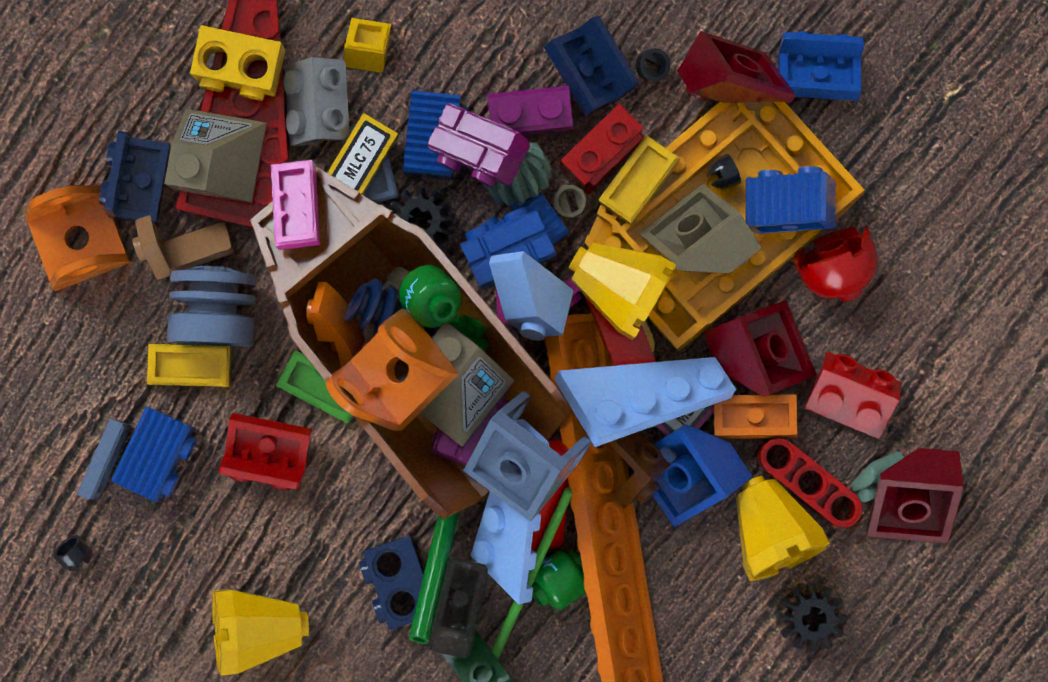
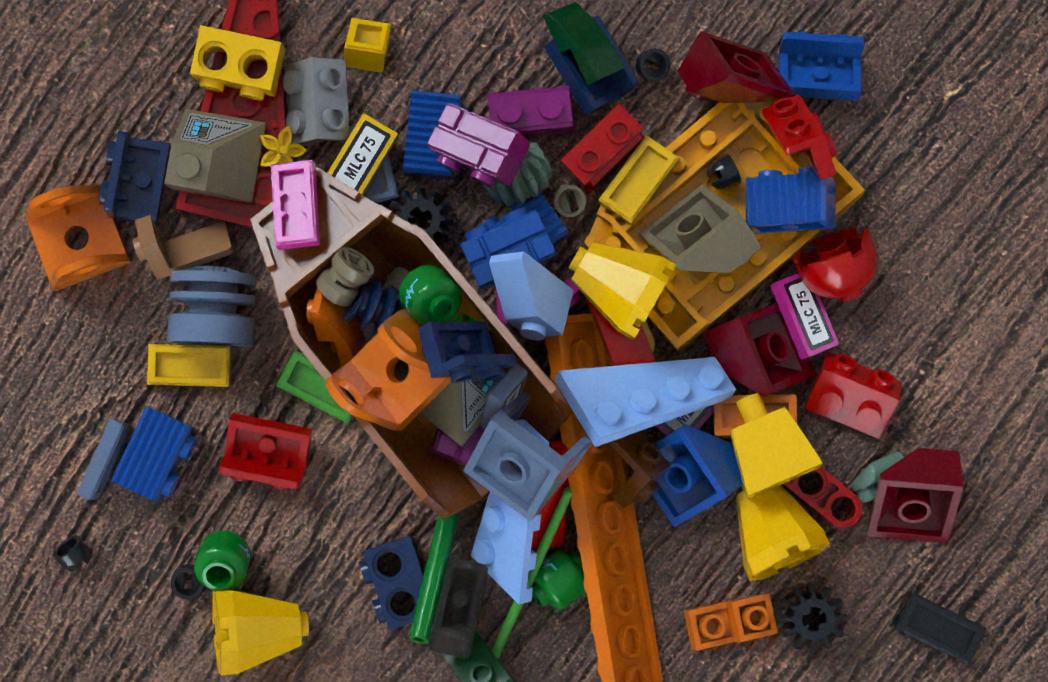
(178, 583): none -> black hinge
(222, 561): none -> green head
(280, 148): none -> yellow plant
(345, 276): none -> dark tan wheel
(462, 351): none -> dark blue bracket
(504, 392): none -> sand blue tile
(592, 49): none -> dark green slope
(730, 621): none -> orange slope
(770, 447): none -> yellow torso
(801, 130): none -> red bracket
(804, 316): none -> tile
(939, 628): none -> black tile

